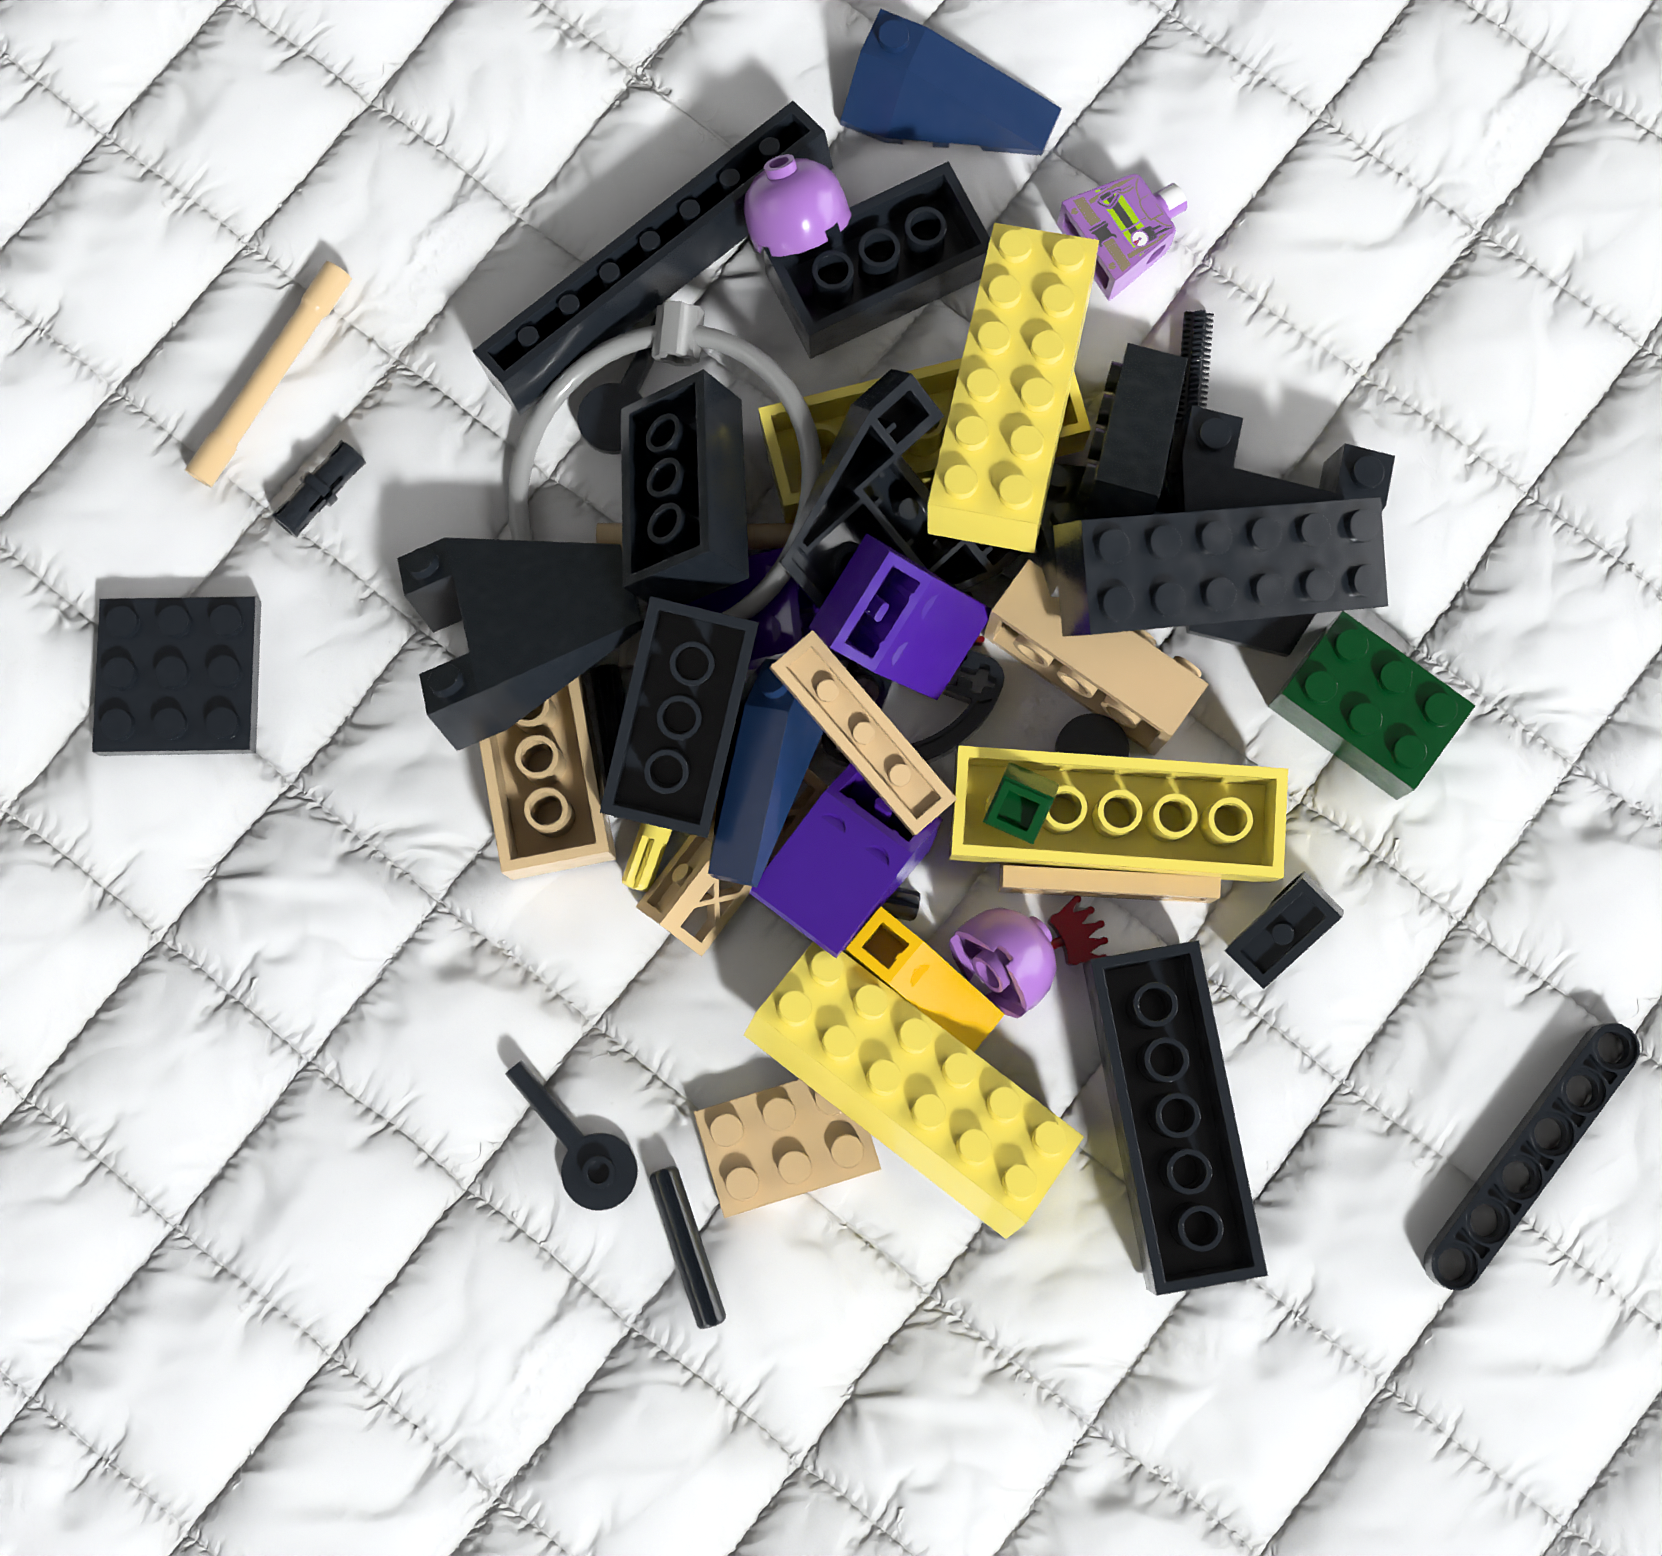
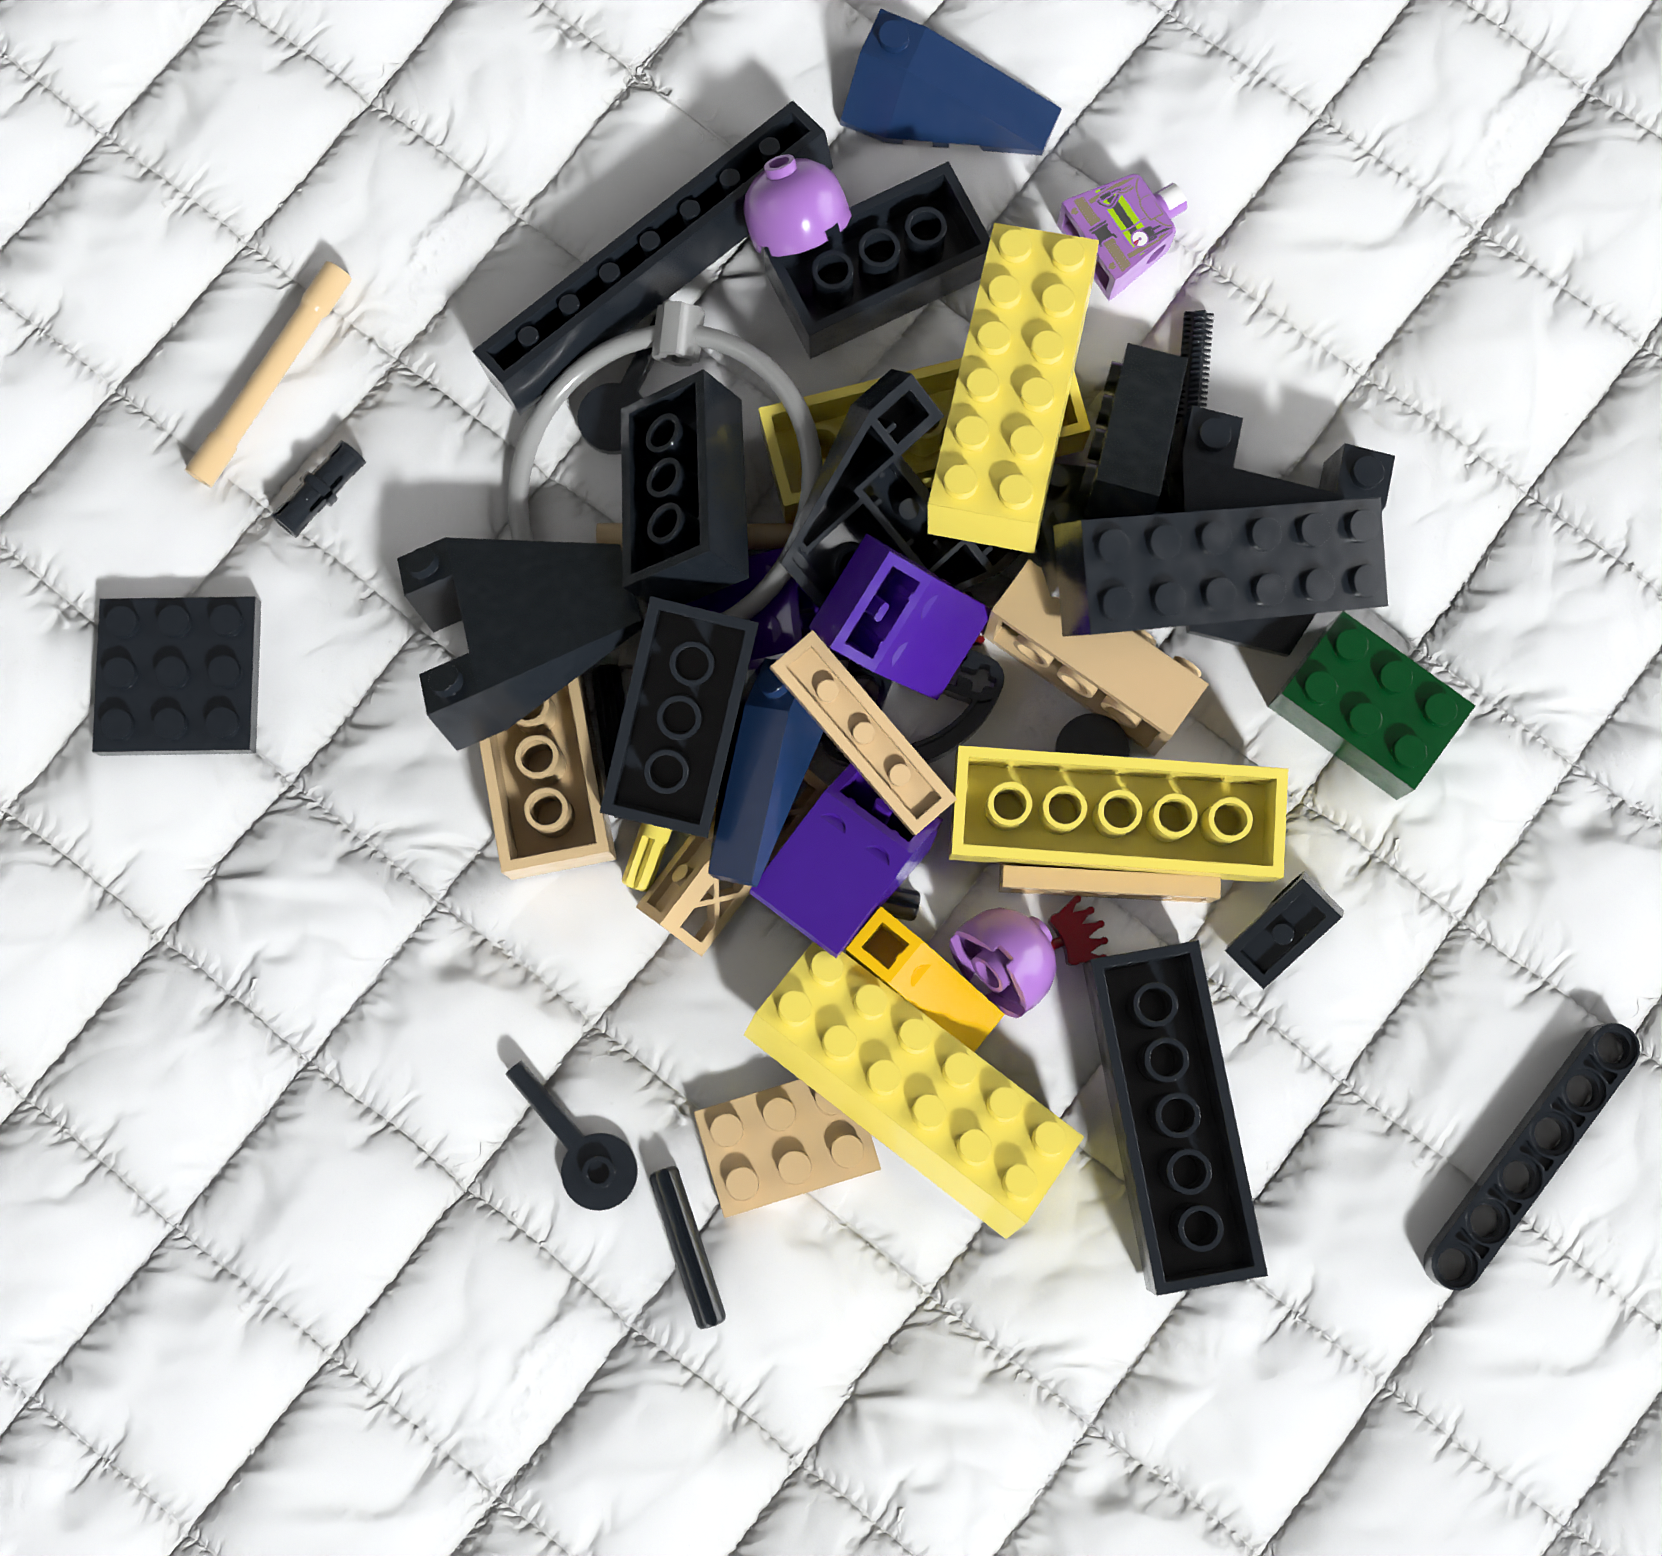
(1021, 803): dark green slope -> none

